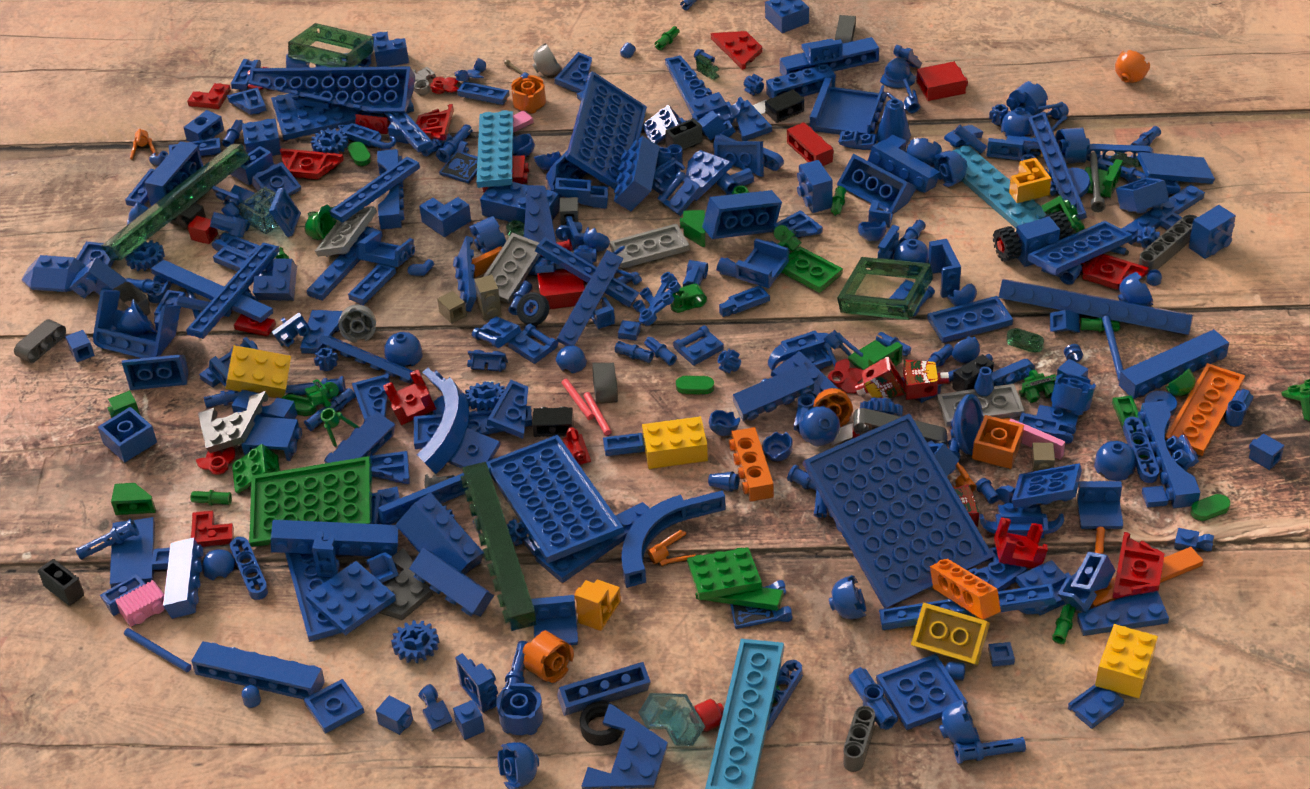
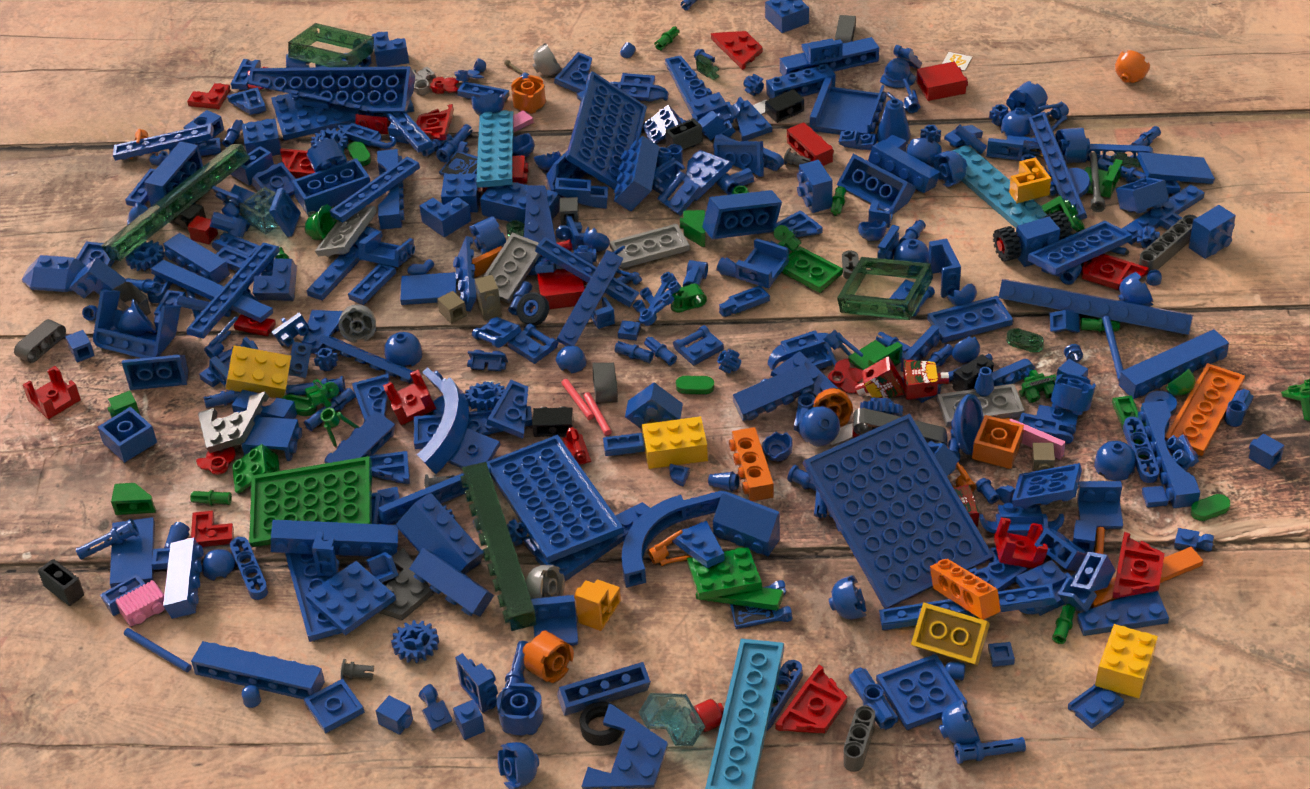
(53, 396): none -> red panel
(88, 312): none -> blue hinge
(162, 142): none -> blue plate
(177, 532): none -> blue cone
(196, 258): none -> blue brick
(215, 347): none -> blue plant
(299, 359): none -> blue hips
(326, 155): none -> blue brick
(330, 185): none -> blue brick
(355, 670): none -> dark grey pin
(426, 287): none -> blue tile
(461, 186): none -> blue brick
(487, 103): none -> blue cylinder
(545, 582): none -> light grey cylinder
(641, 87): none -> blue plate
(653, 404): none -> blue brick
(679, 474): none -> blue tile
(701, 544): none -> blue wing
(723, 422): blue hair -> none
(747, 523): none -> blue slope
(794, 159): none -> dark grey pin
(813, 706): none -> red wing
(846, 264): none -> dark grey beam
(922, 345): none -> blue plate
(931, 133): none -> blue gear
(961, 60): none -> white sticker
(1061, 549): none -> blue brick
(1085, 535): none -> blue brick

